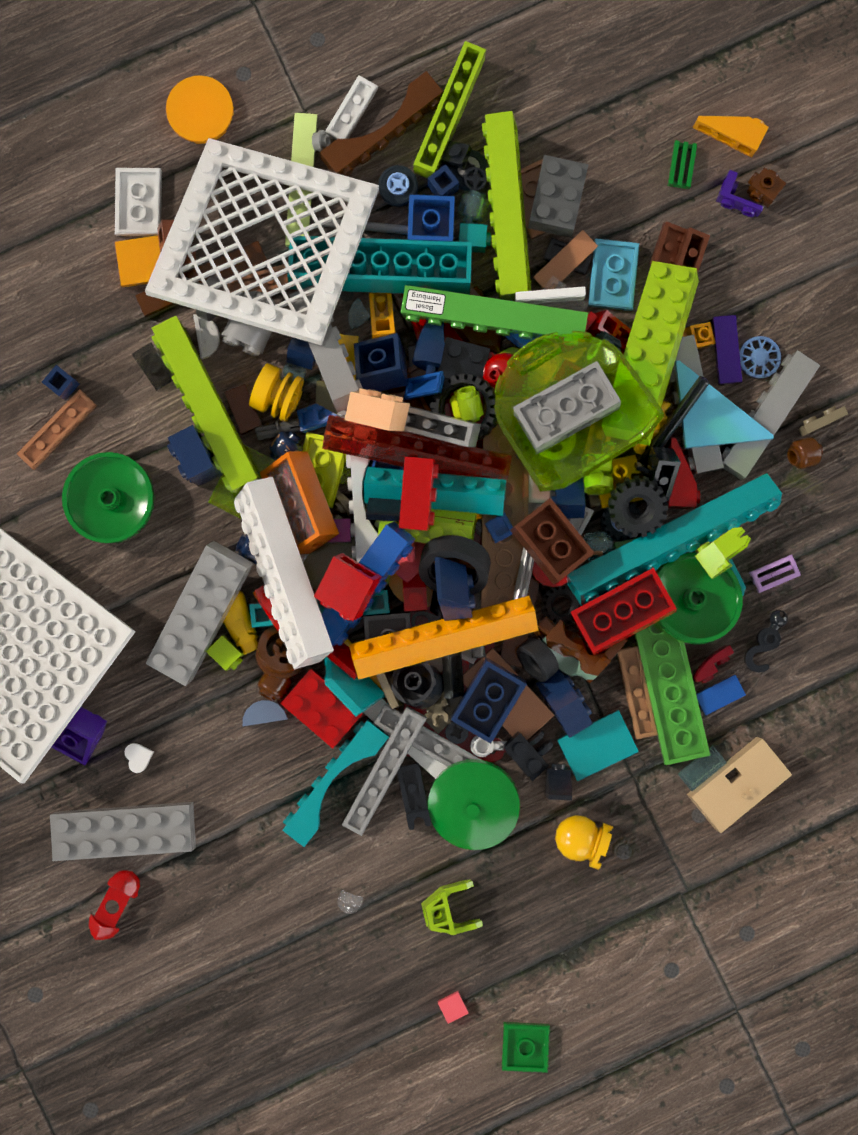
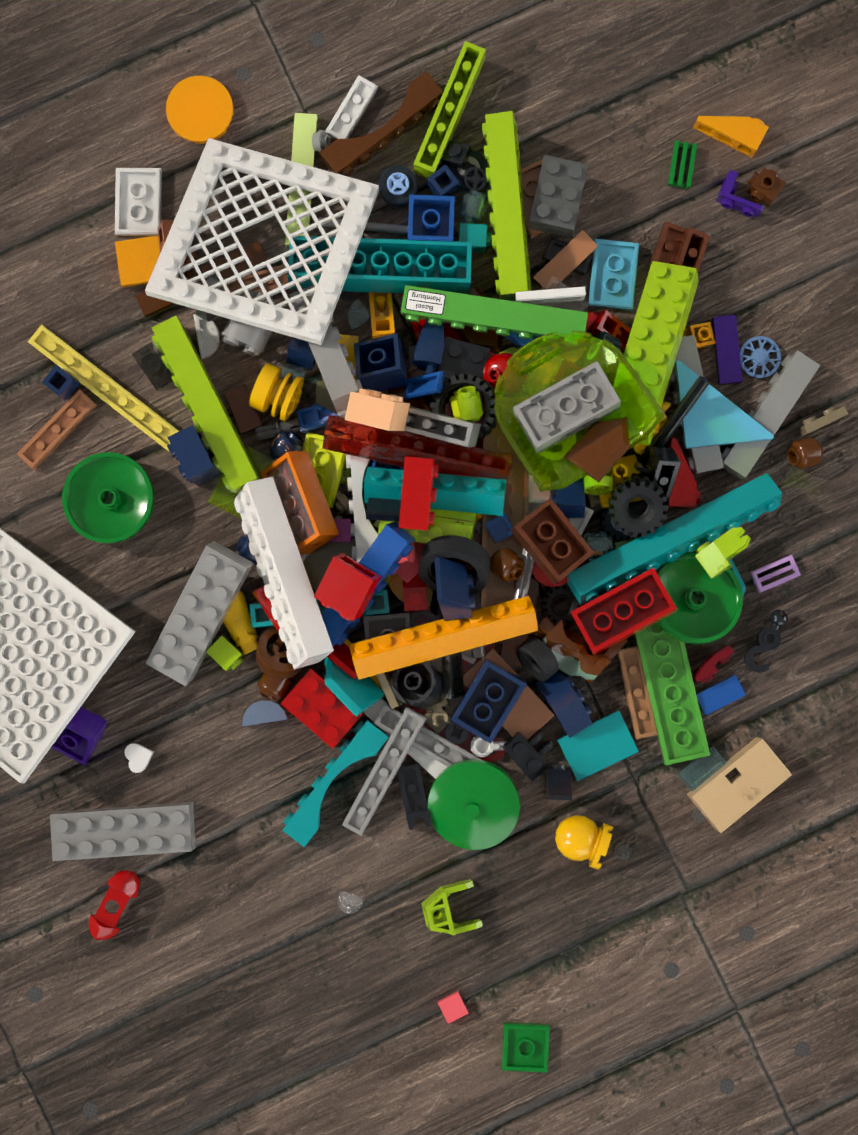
(102, 386): none -> light yellow tile
(507, 565): none -> reddish brown head
(600, 447): none -> reddish brown tile

